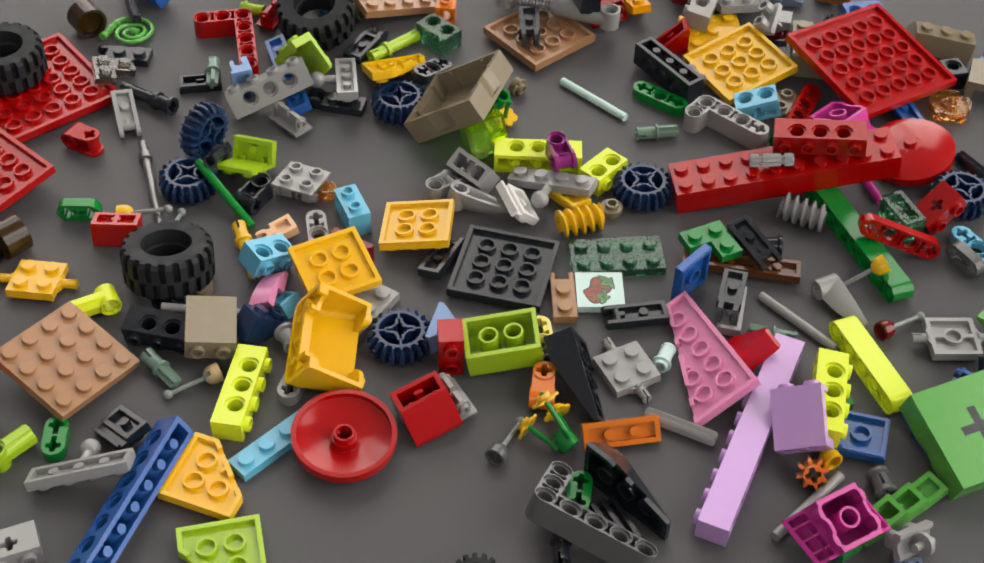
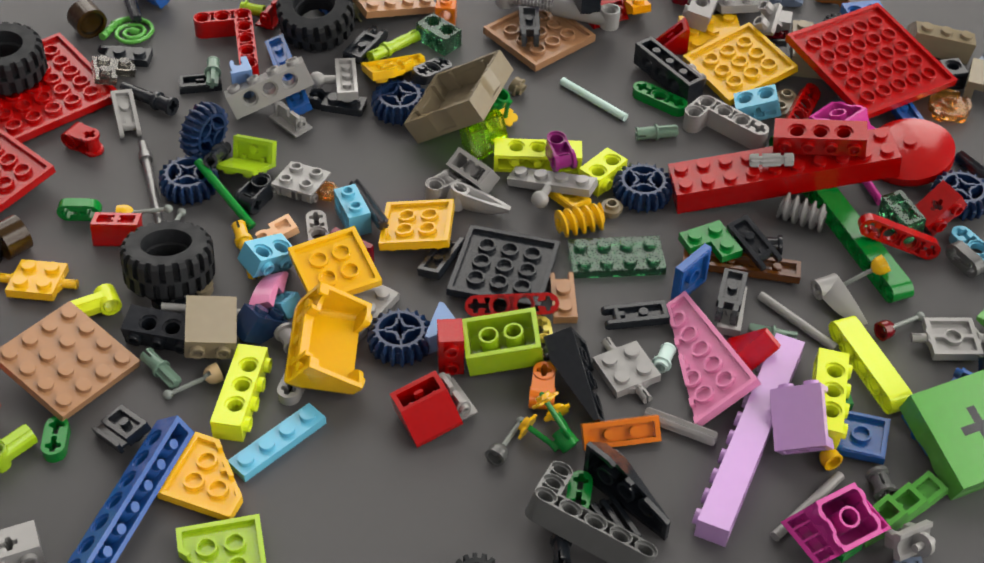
(88, 467): light grey plate -> none
(309, 50): lime bracket -> none
(343, 436): red dish -> none
(377, 214): none -> black axle
(512, 302): none -> red beam
(517, 203): white plate -> none
(598, 290): light aqua tile -> none
(804, 473): orange gear -> none

